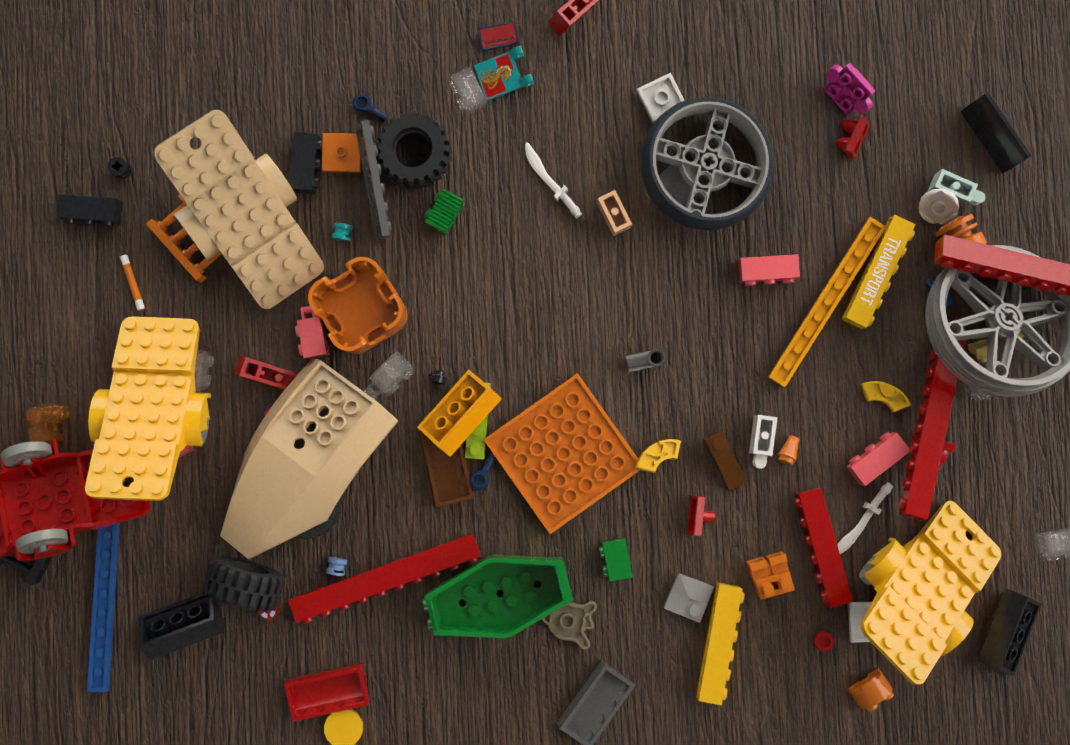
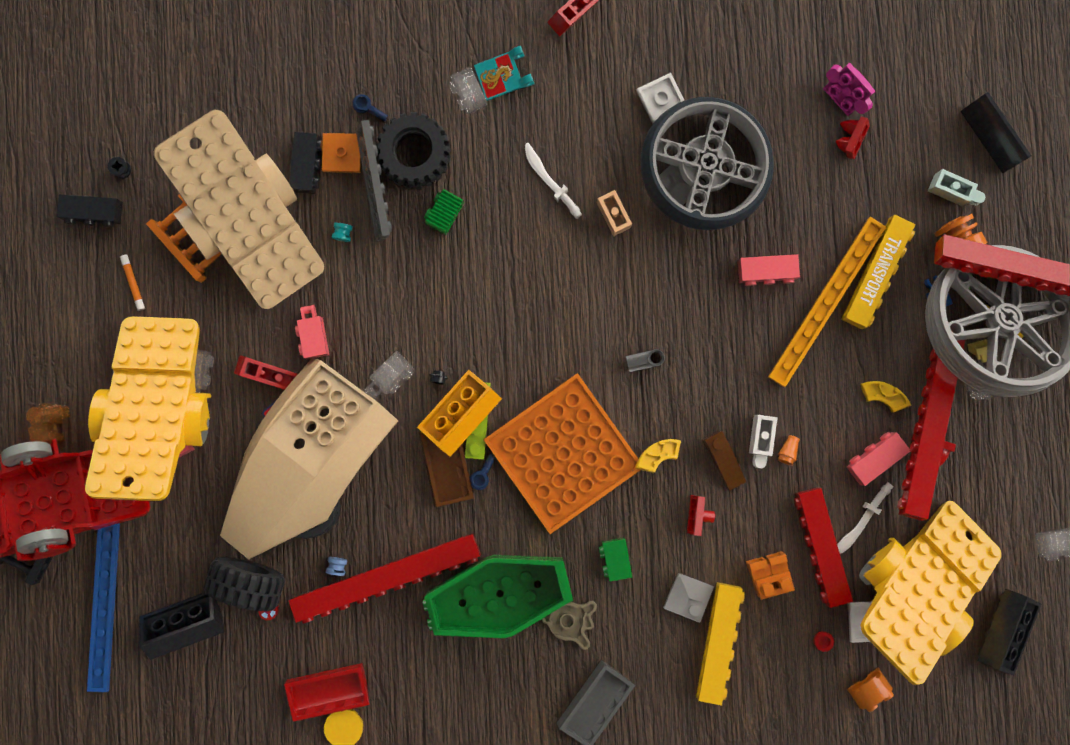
(358, 306): orange piece -> none
(498, 36): red slope -> none
(938, 206): white tile -> none

